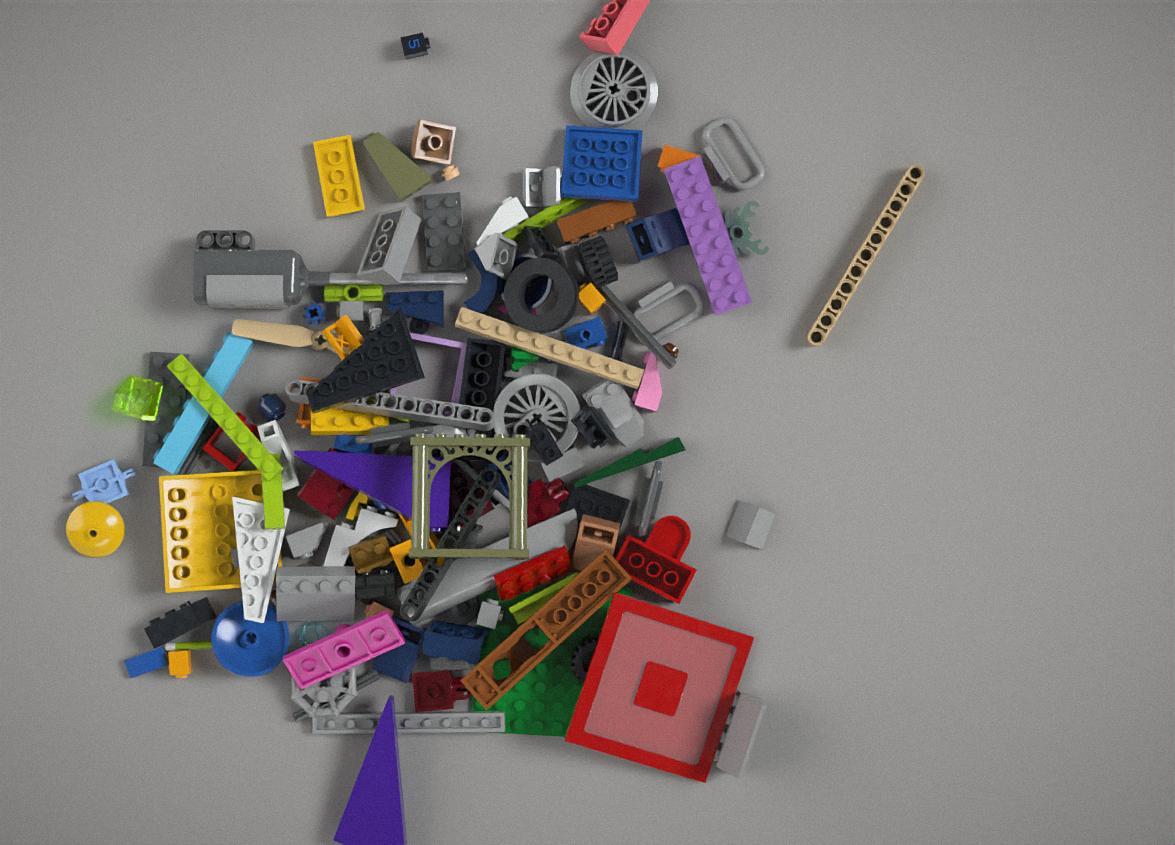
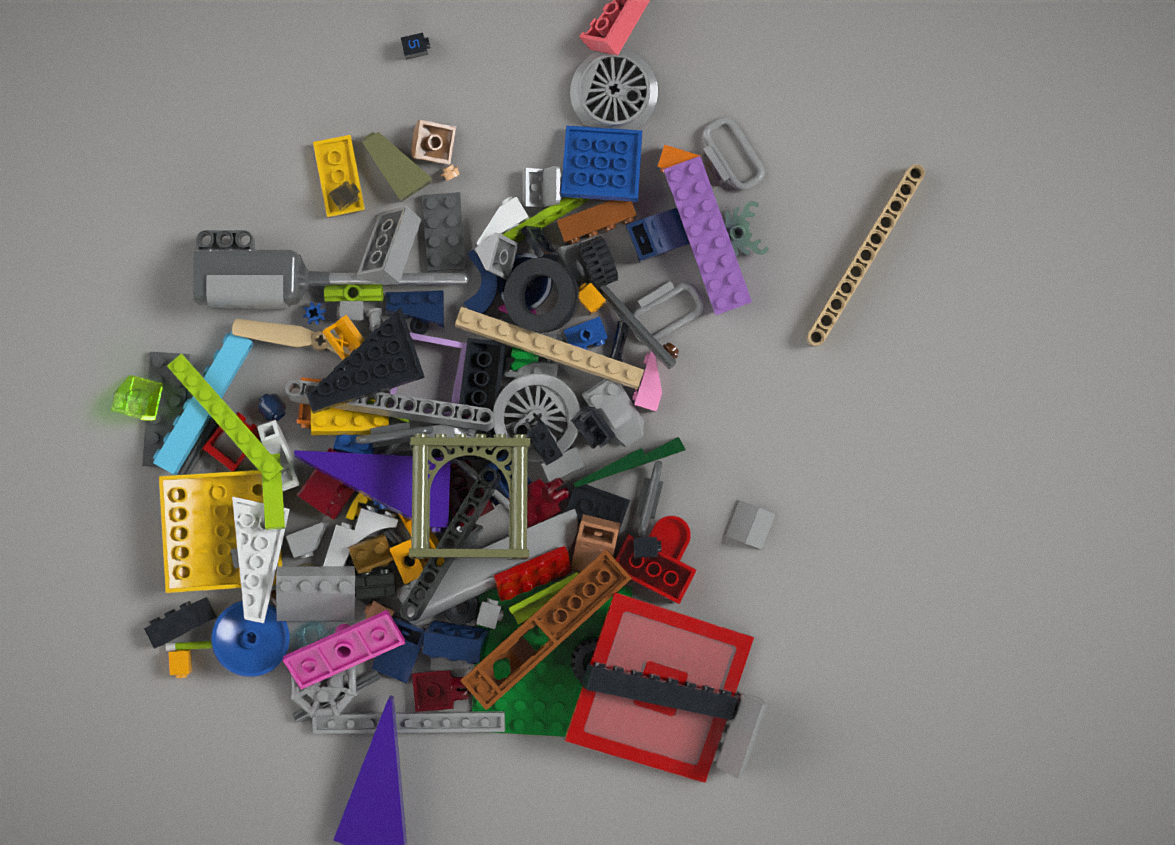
(97, 517): yellow dish -> none
(104, 483): light blue plate -> none
(146, 662): blue slope -> none
(345, 195): none -> clear smoke brick
(646, 546): none -> black brick
(659, 691): none -> black brick

